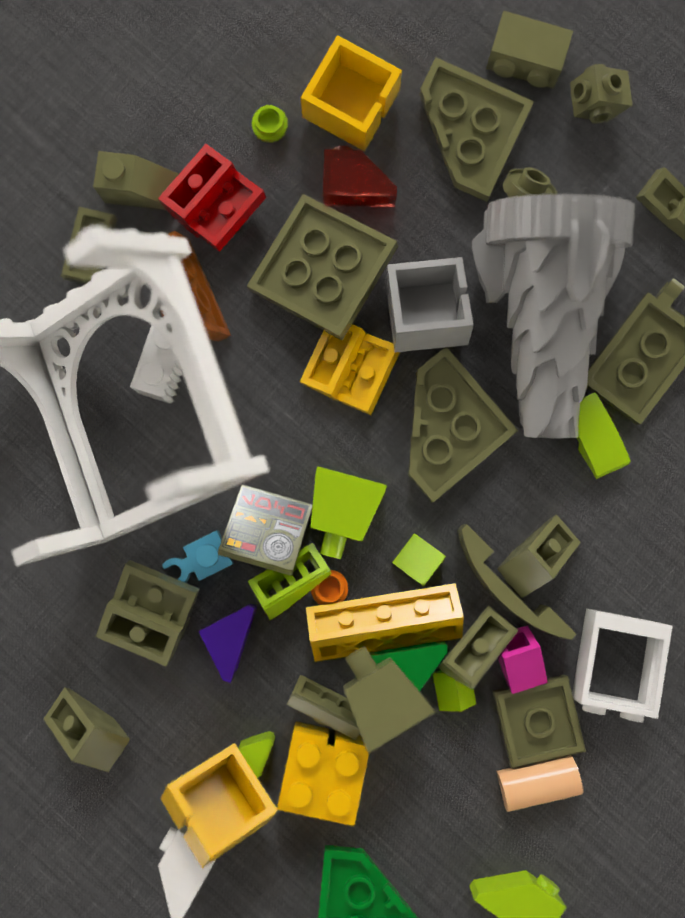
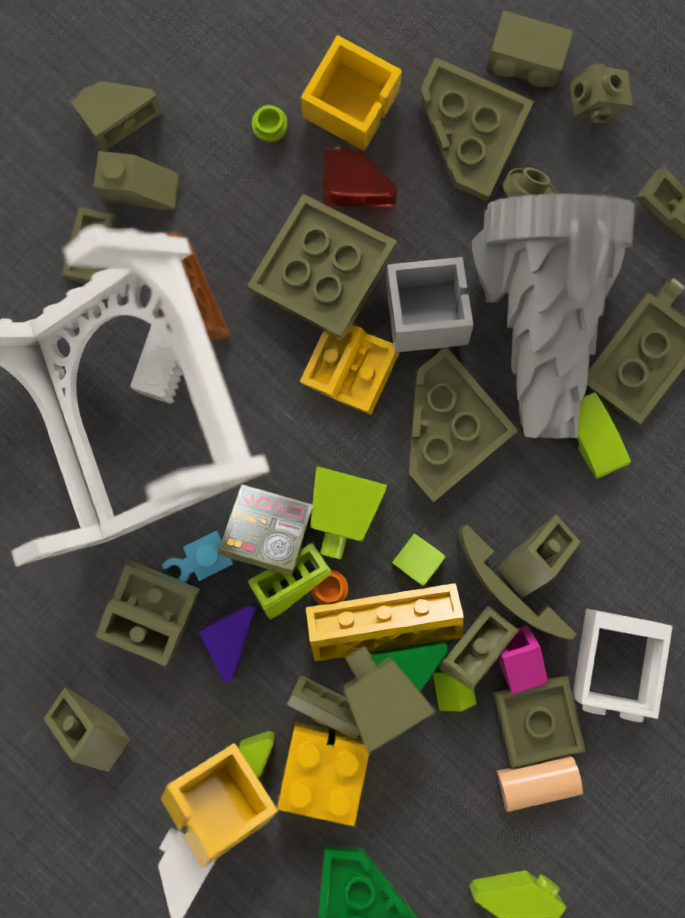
(115, 110): none -> olive slope
(211, 198): red brick -> none

